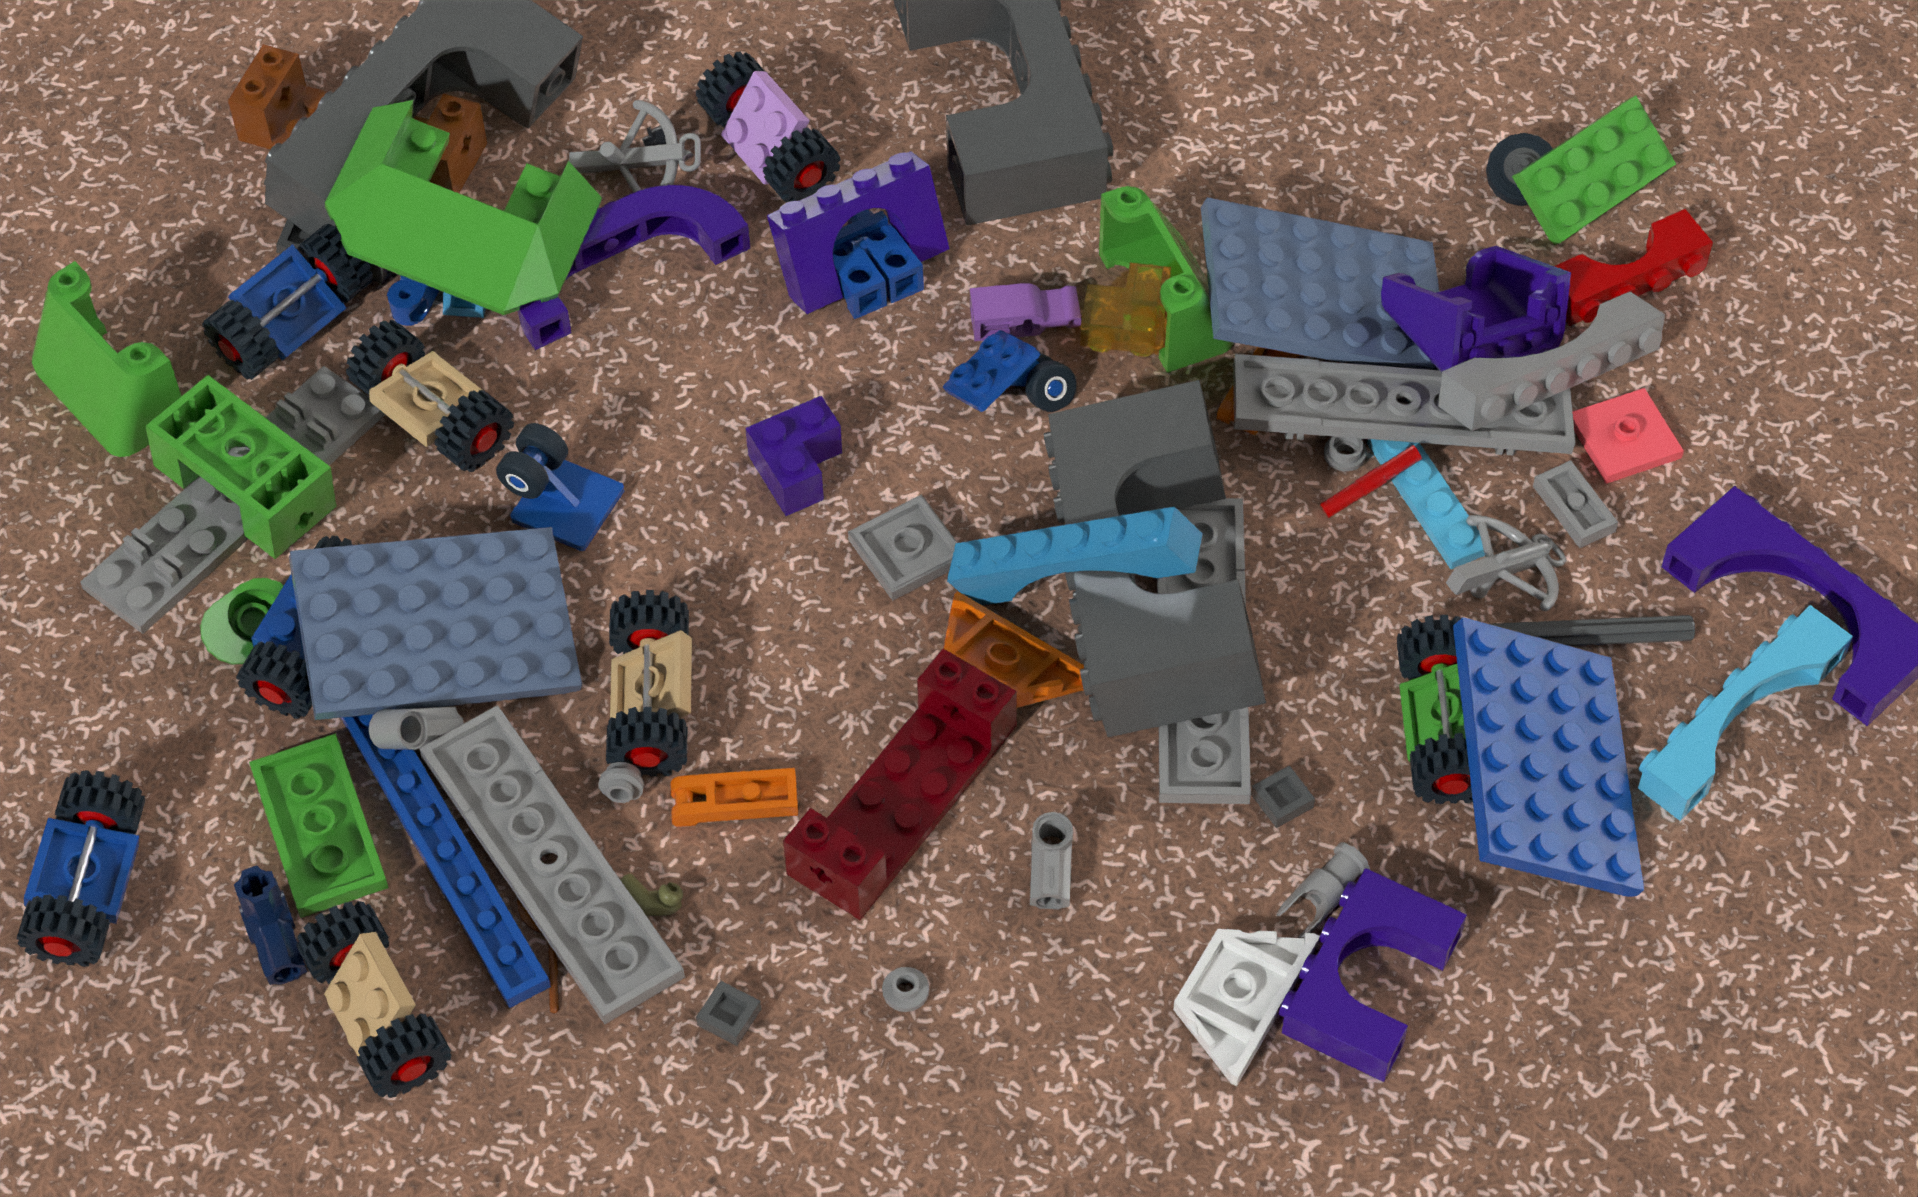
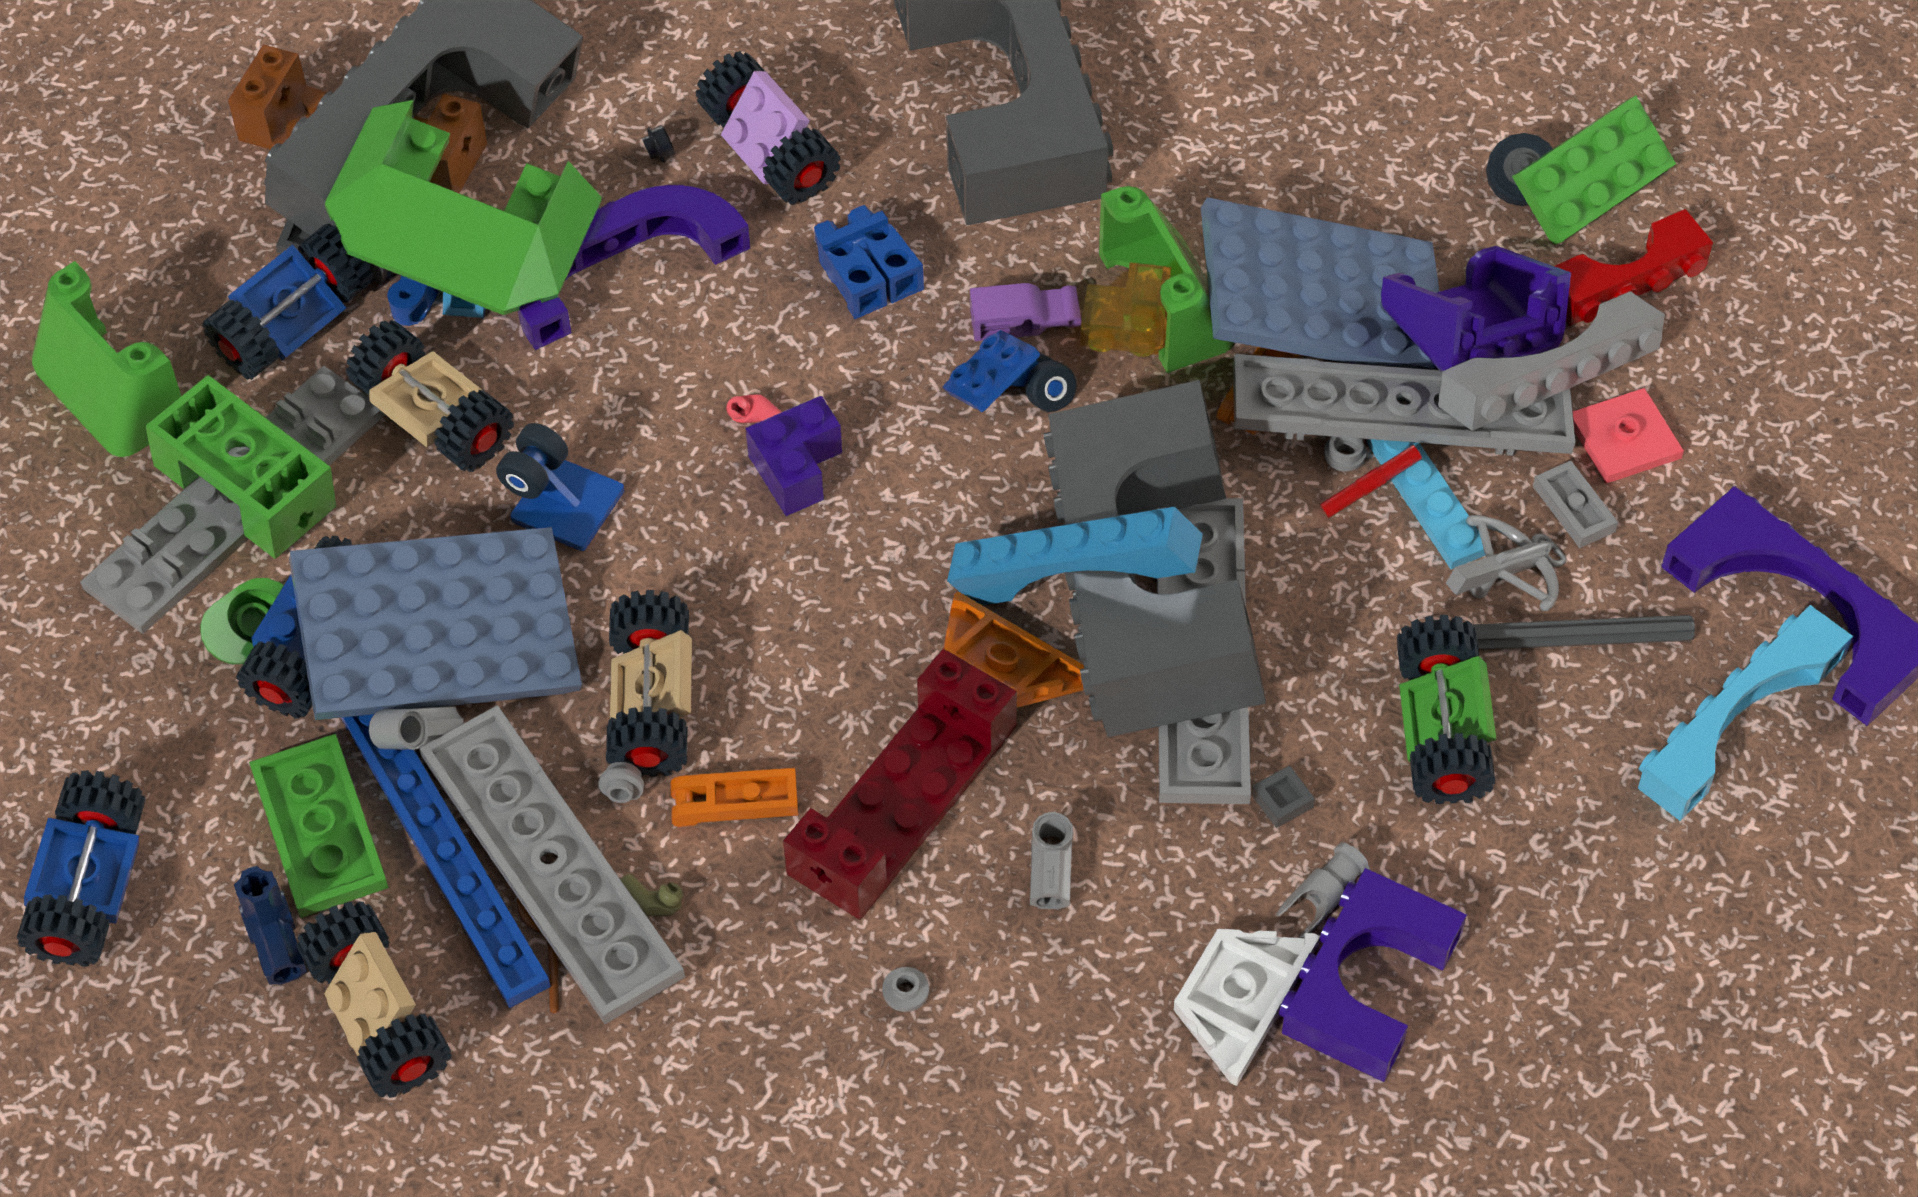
(625, 158): light grey piece -> none
(728, 1013): dark grey plate -> none
(750, 408): none -> coral arm
(808, 227): dark purple arch -> none
(905, 547): light grey plate -> none
(1546, 759): plate -> none

